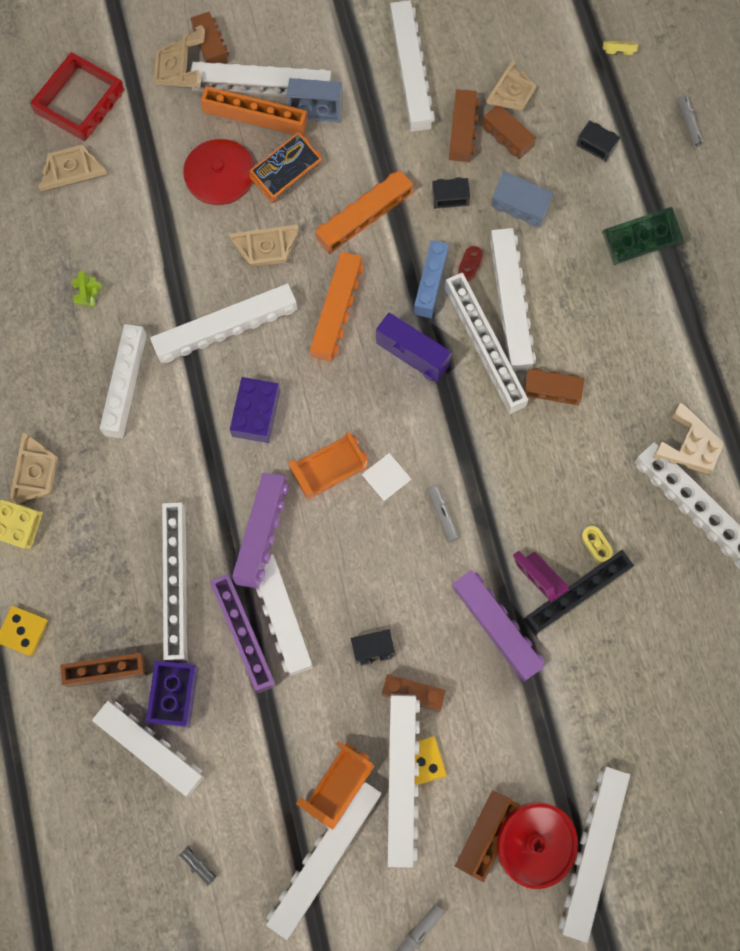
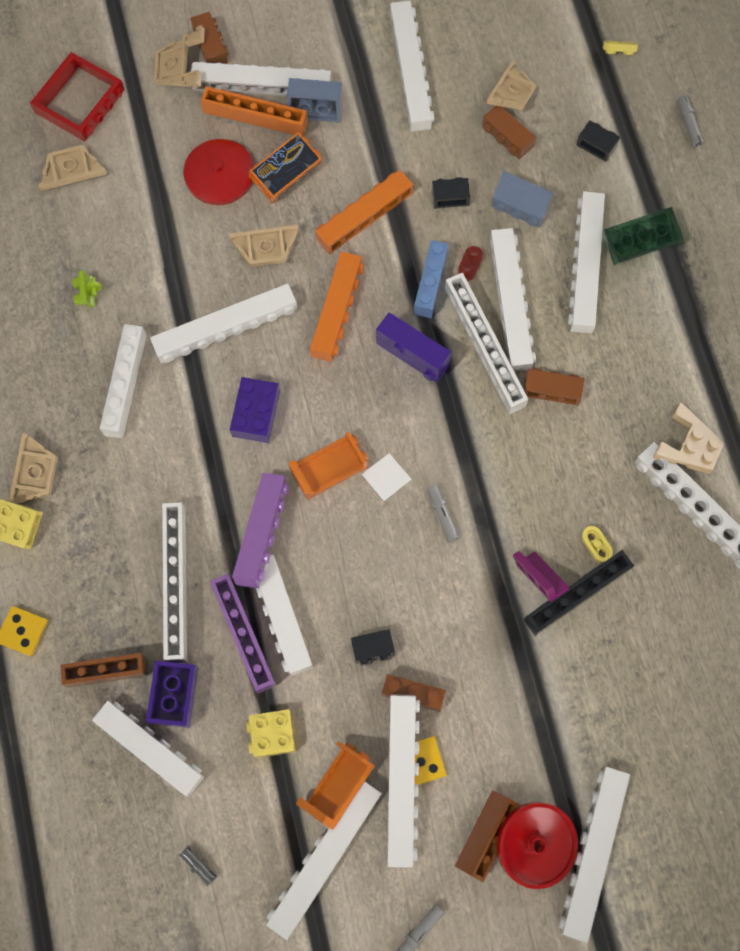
(271, 733): none -> light yellow brick
(462, 126): dark orange brick -> none
(498, 626): medium lavender brick -> none
(587, 262): none -> white brick

